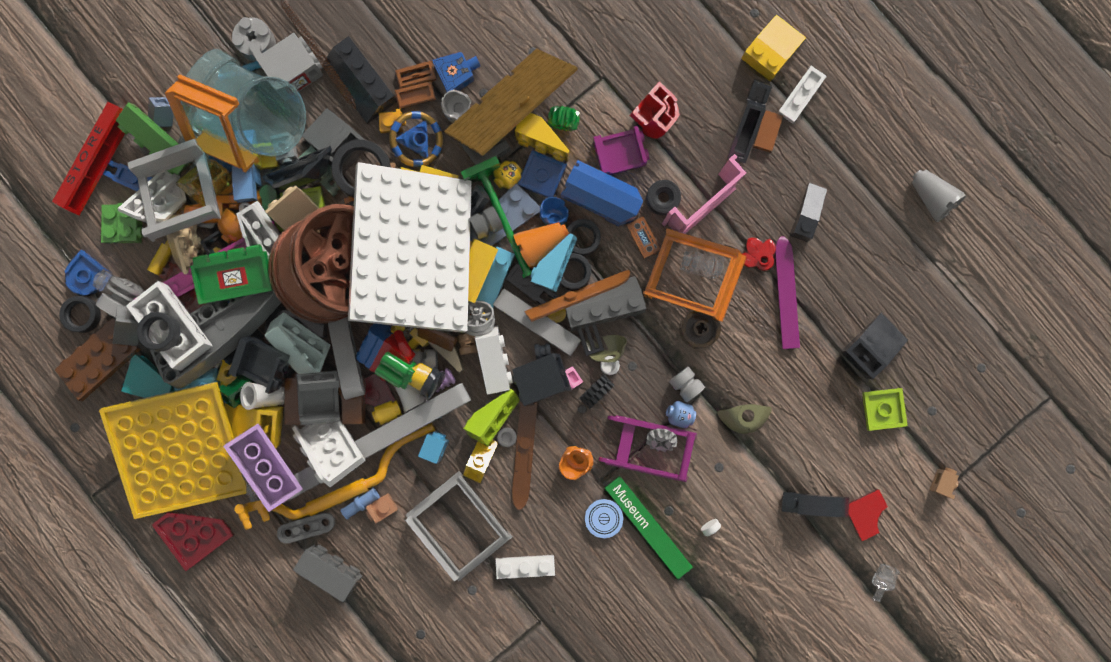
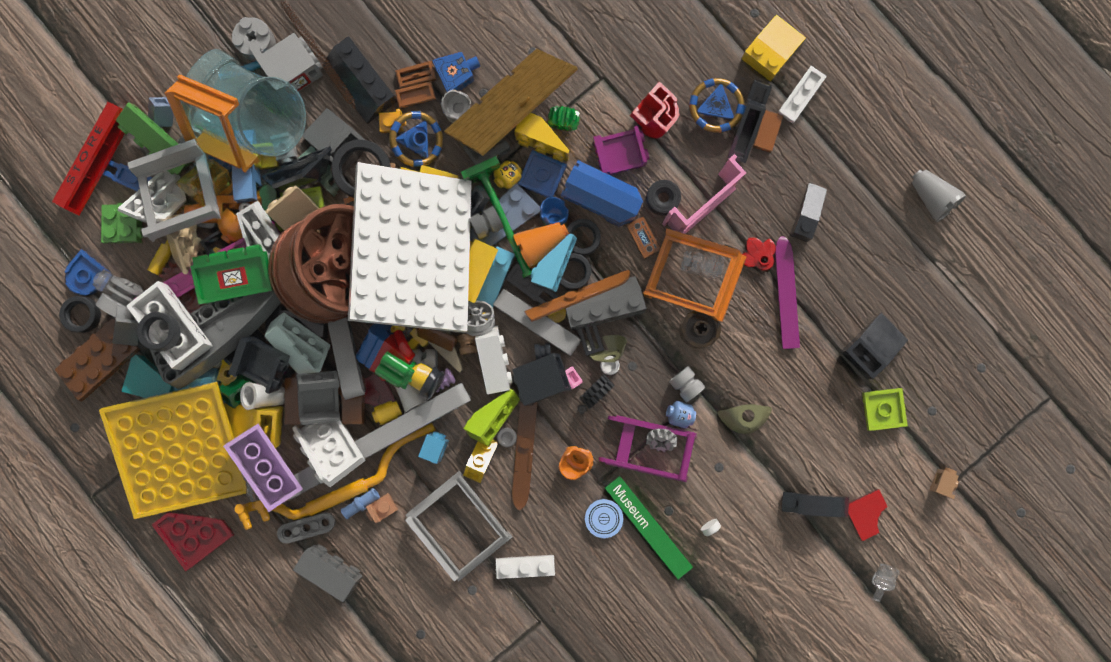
(717, 105): none -> piece

